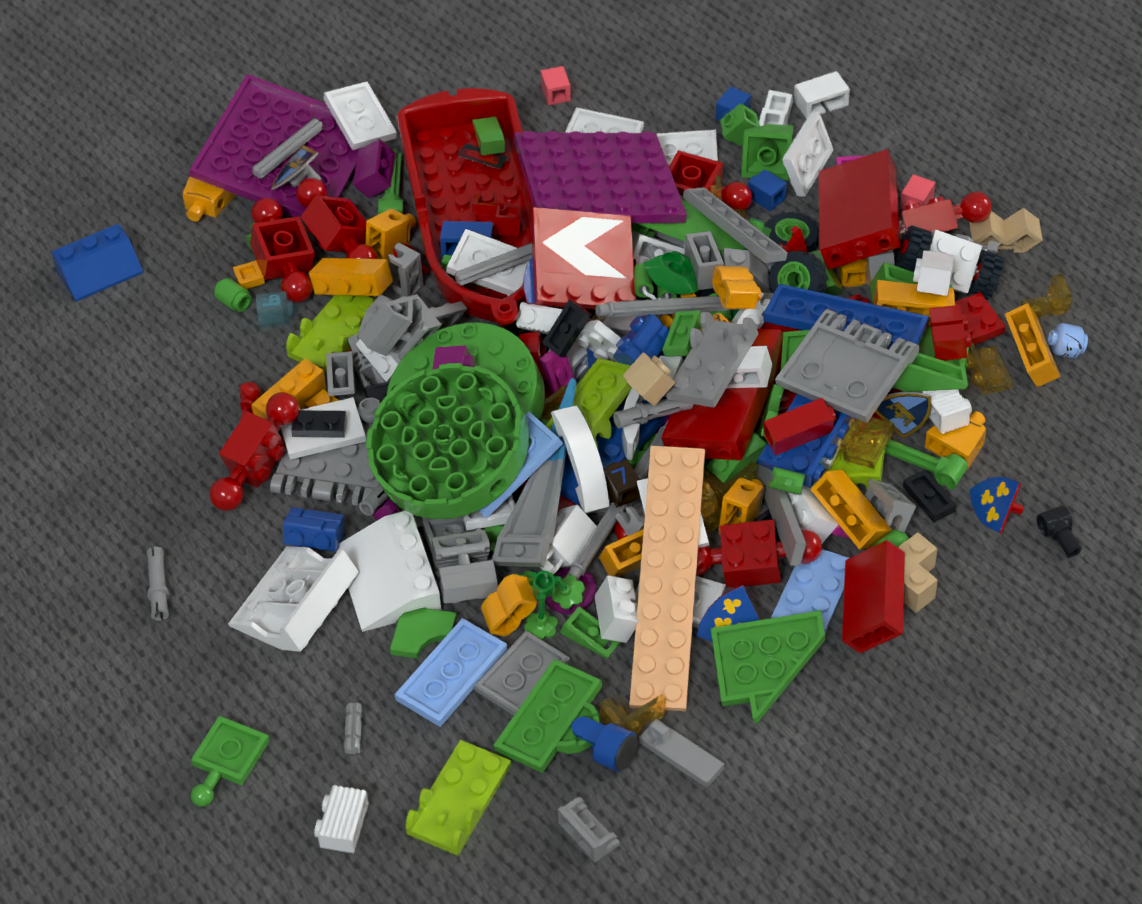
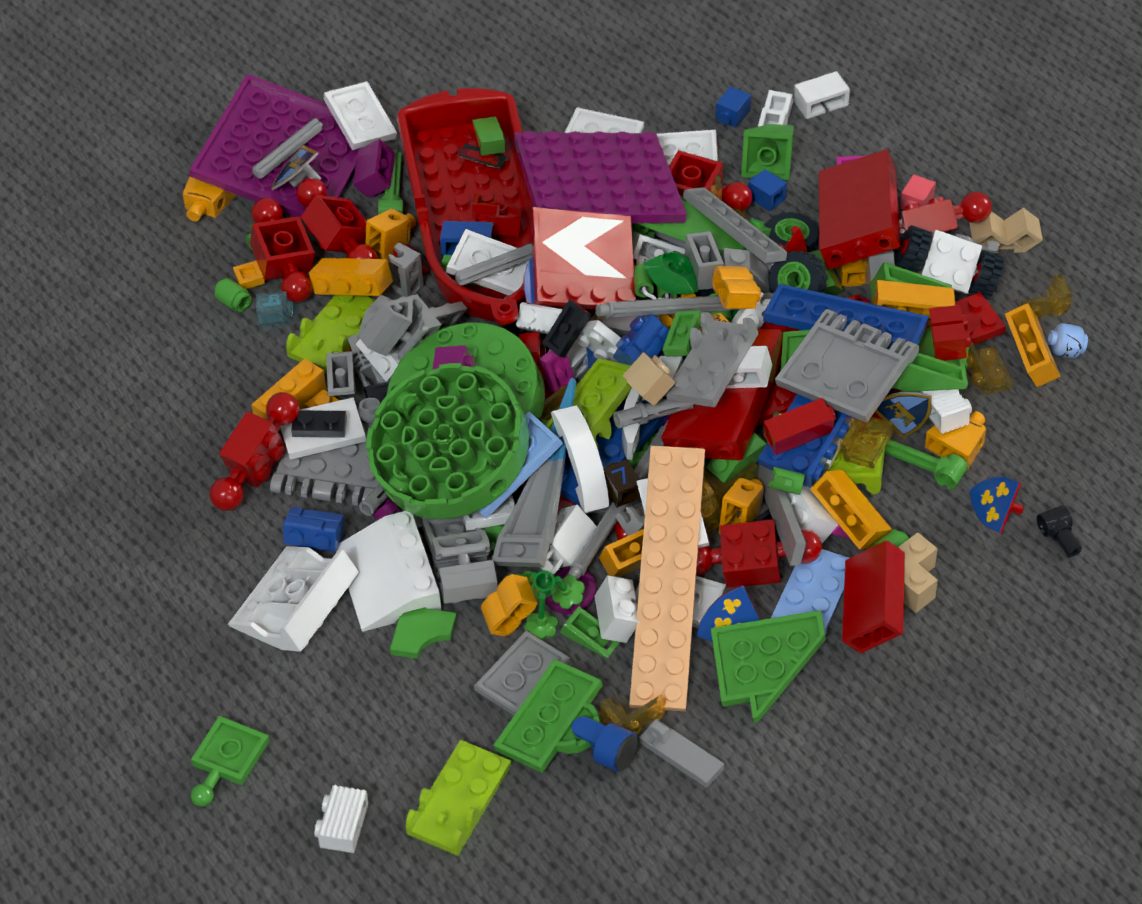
(96, 262): blue slope -> none
(158, 592): light grey pin -> none
(249, 394): red piece -> none
(353, 728): light grey axle -> none
(450, 672): light blue plate -> none
(555, 85): coral brick -> none
(586, 829): light grey hinge -> none
(736, 122): bright green brick -> none
(772, 406): bright green tile -> none
(807, 154): white plate -> none
(891, 504): light grey hinge -> none
(929, 495): black plate -> none
(933, 272): white brick -> none

